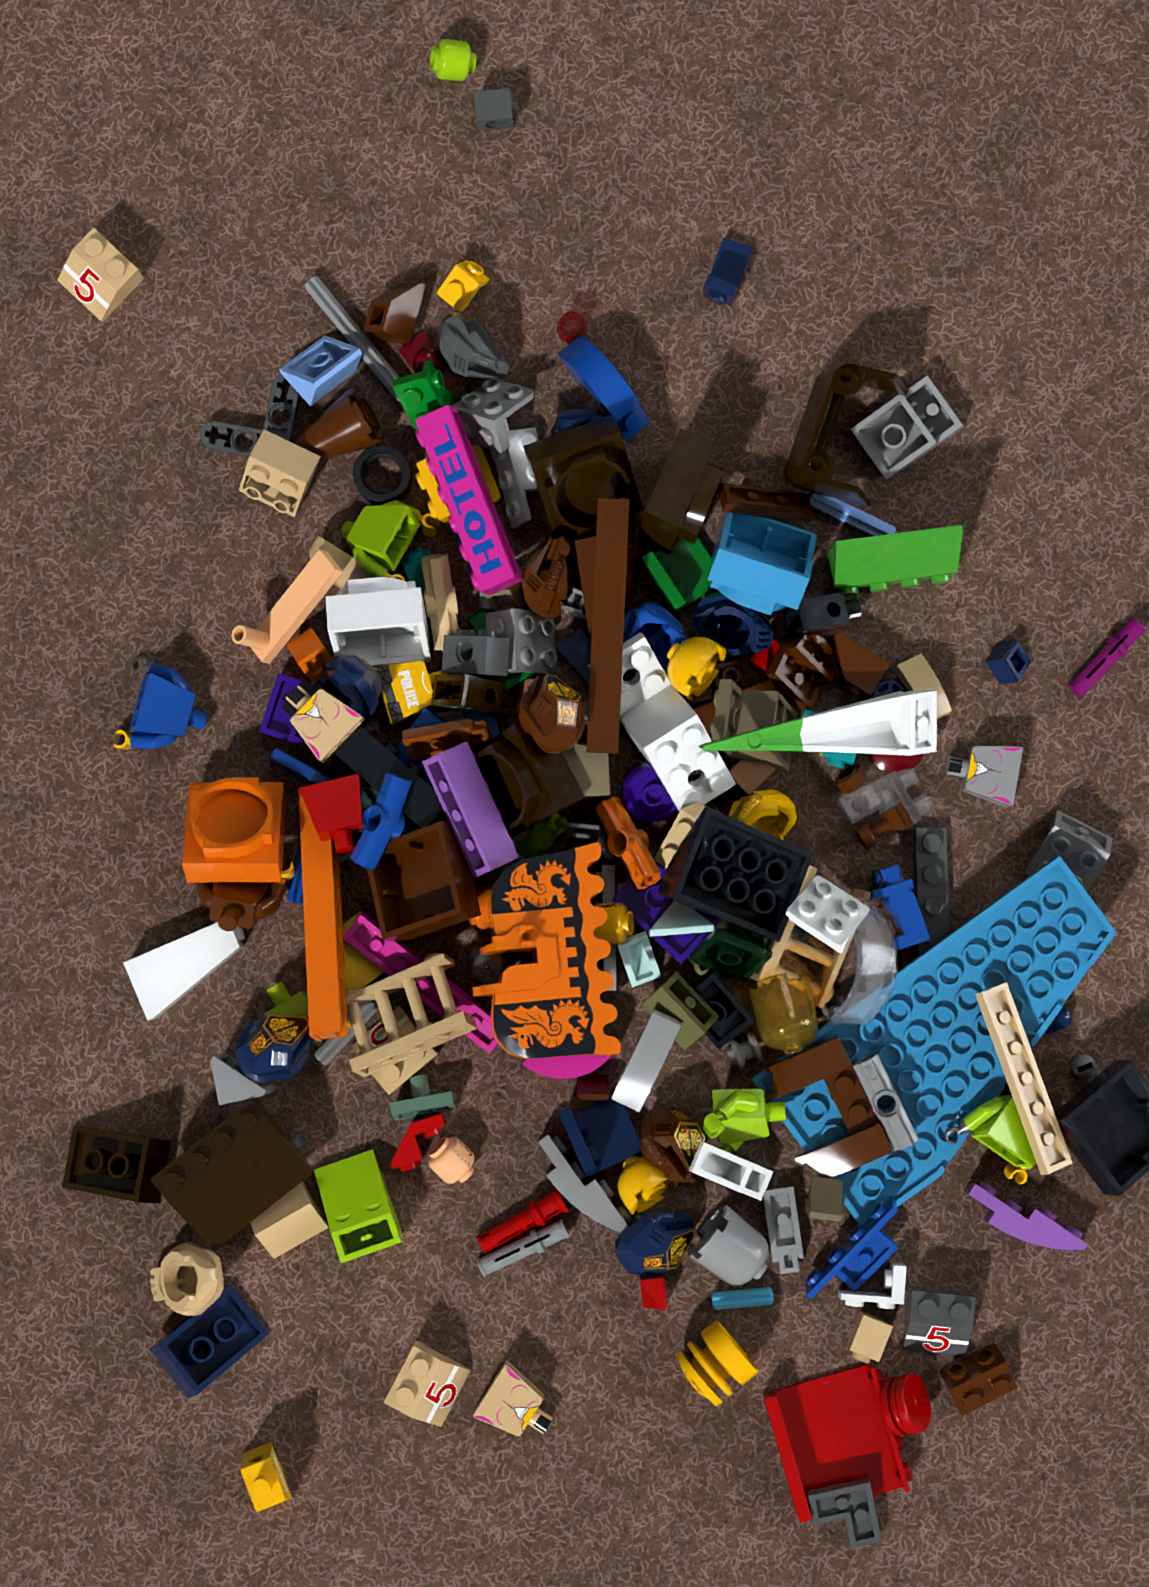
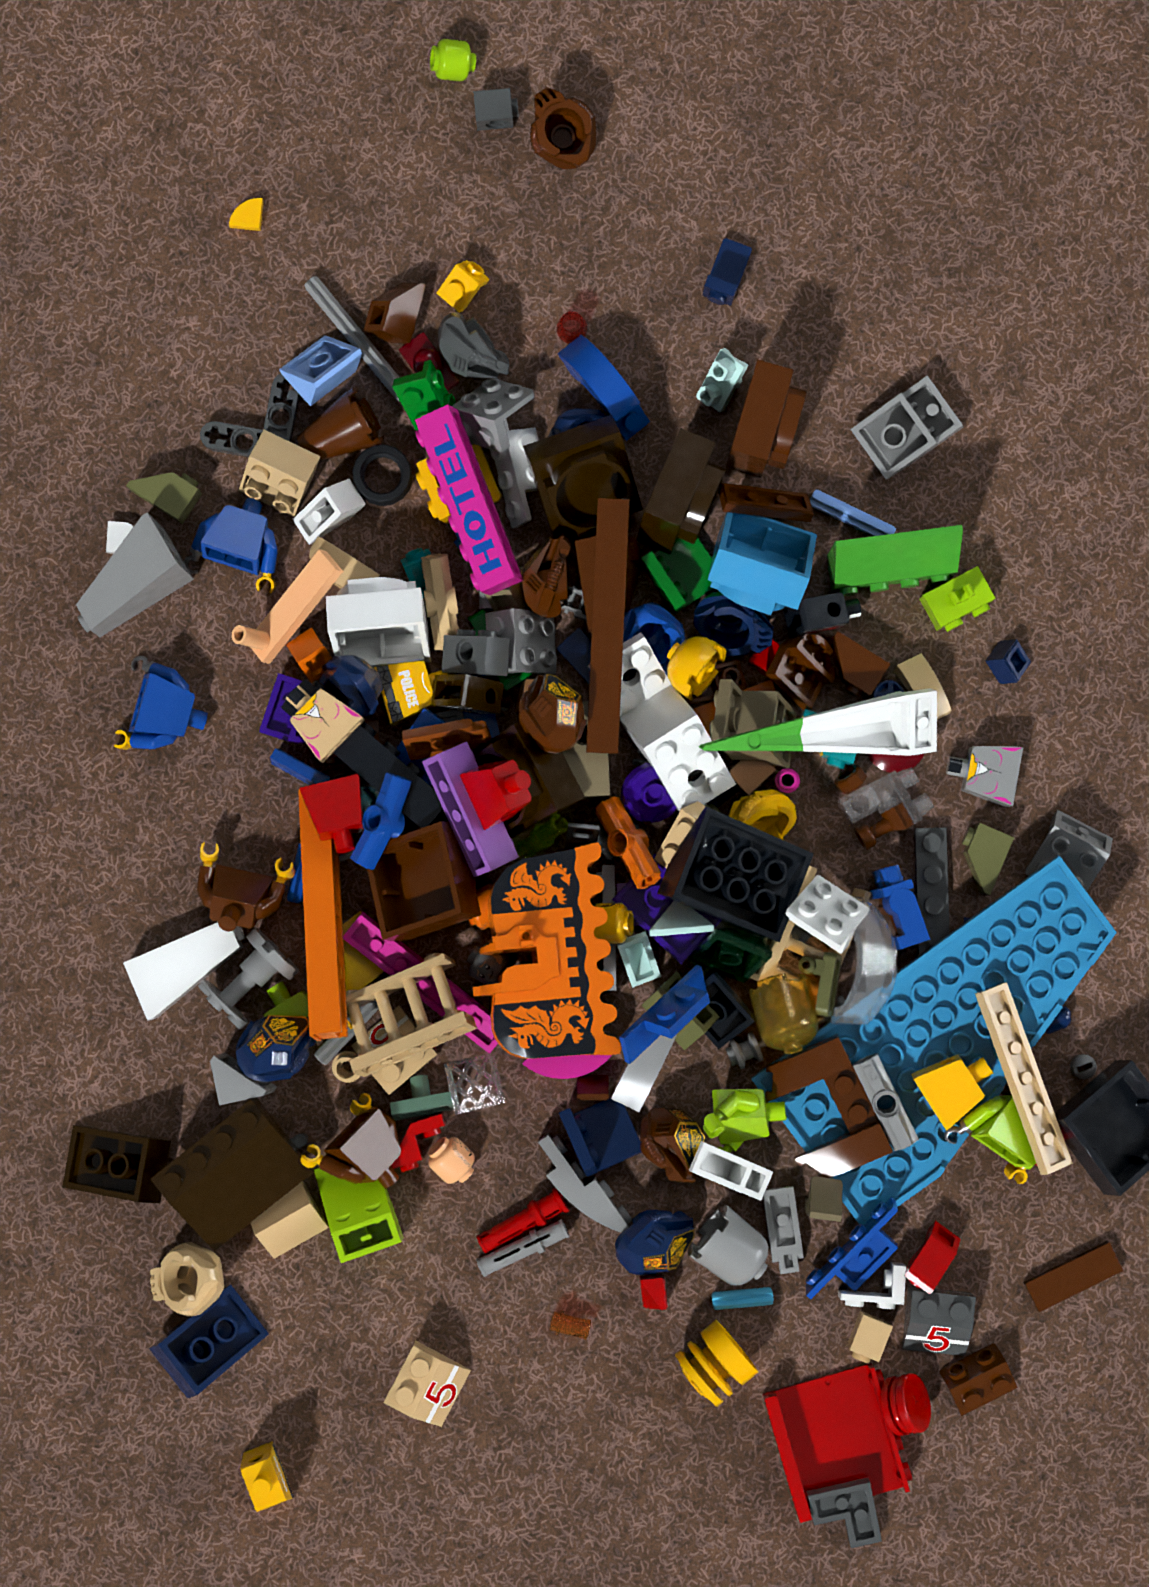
(99, 275): tan slope -> none
(116, 534): none -> white tile
(133, 579): none -> light grey slope
(168, 493): none -> olive slope
(234, 831): orange container -> none
(238, 540): none -> blue torso
(248, 215): none -> yellow tile
(256, 969): none -> light grey piece
(329, 510): none -> white slope
(338, 1069): none -> tan plate
(362, 1149): none -> torso
(384, 535): lime torso -> none
(494, 1078): none -> clear window
(497, 791): none -> red torso
(512, 1403): tan torso -> none
(562, 129): none -> reddish brown helmet
(569, 1325): none -> clear orange pin
(642, 1184): yellow cylinder -> none
(667, 1015): none -> blue bracket
(722, 380): none -> light aqua hips
(767, 420): none -> reddish brown container
(794, 777): none -> dark pink pin
(808, 463): dark brown windscreen -> none
(829, 977): none -> olive piece
(932, 1258): none -> red slope
(952, 1087): none -> yellow torso
(957, 599): none -> lime brick
(985, 854): none -> olive slope
(1033, 1227): medium lavender slope -> none
(1073, 1276): none -> reddish brown tile
(1131, 632): magenta pin -> none

